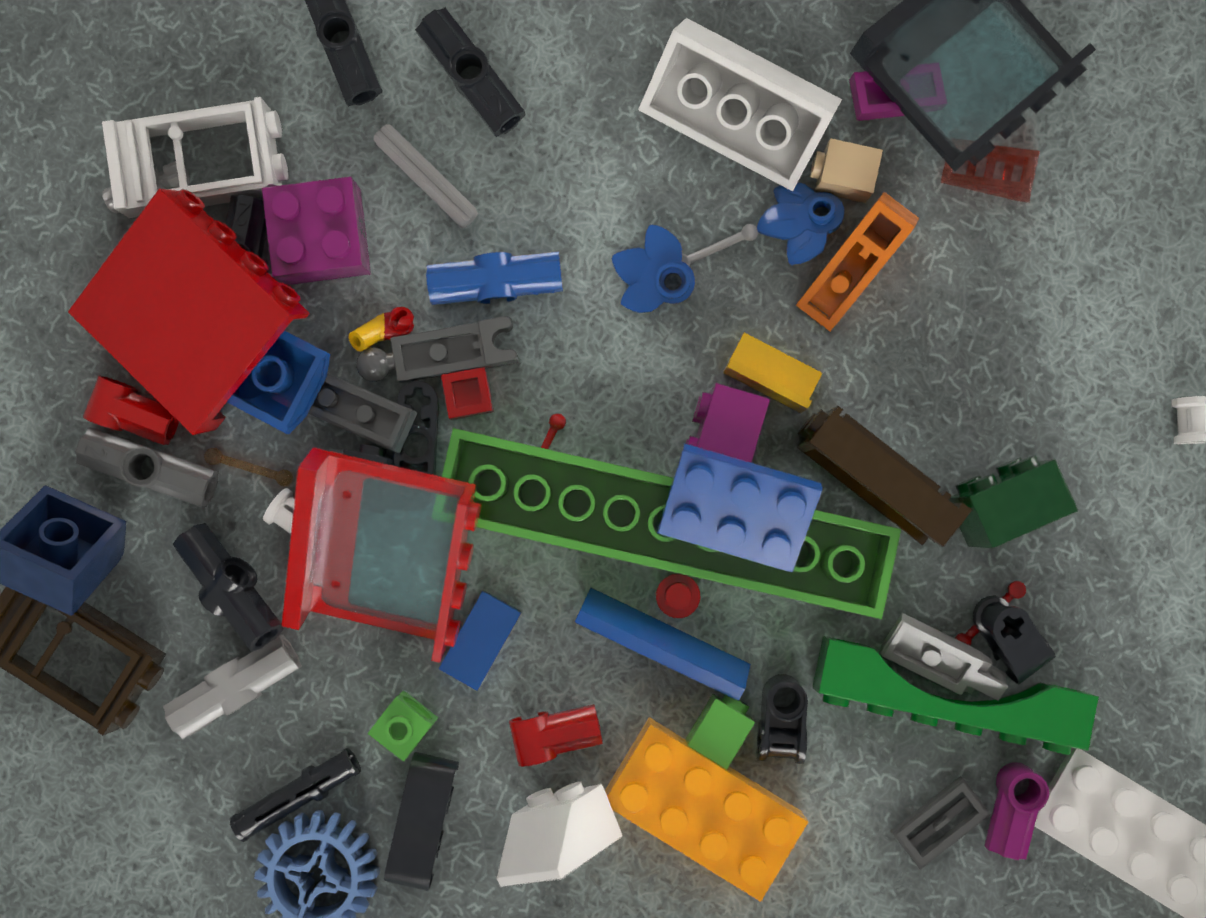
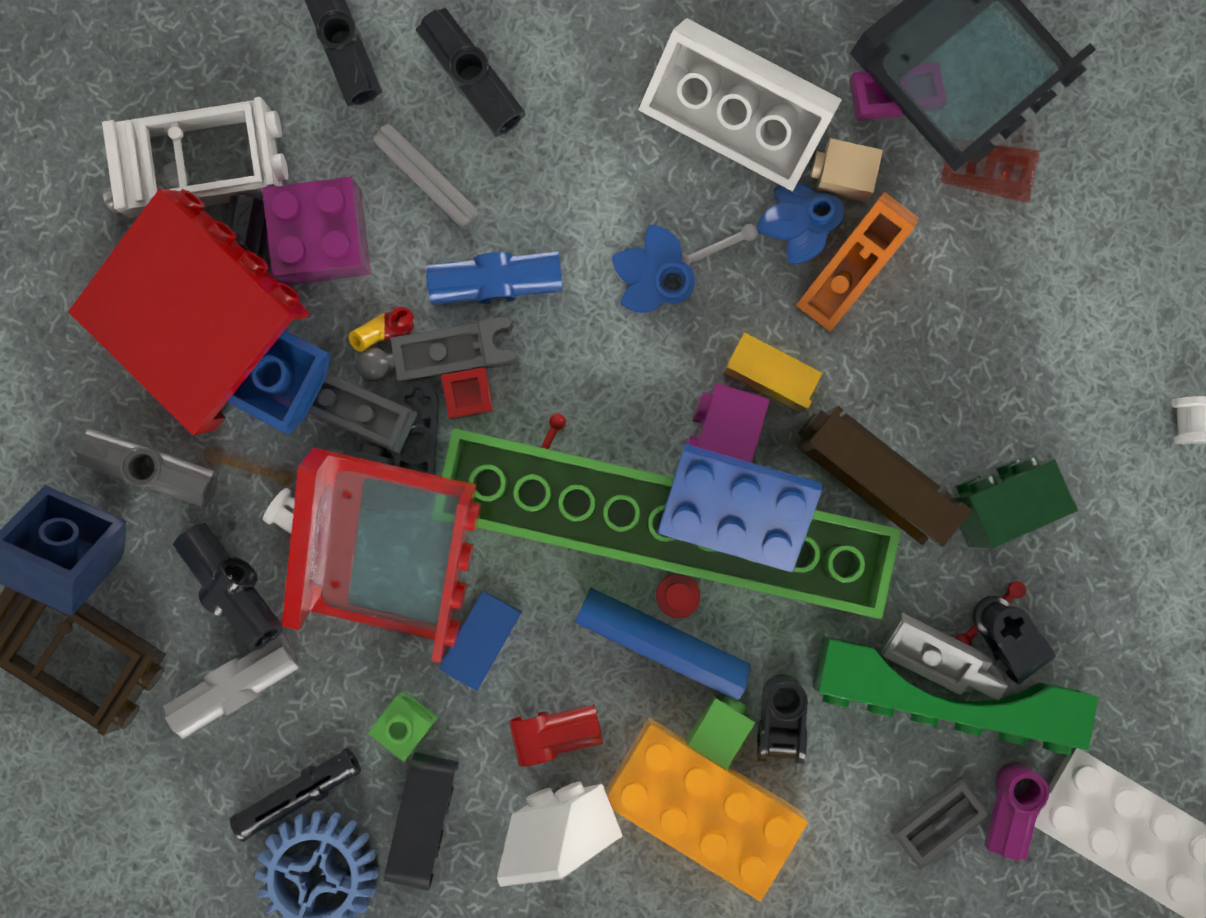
(121, 407): red piece -> none

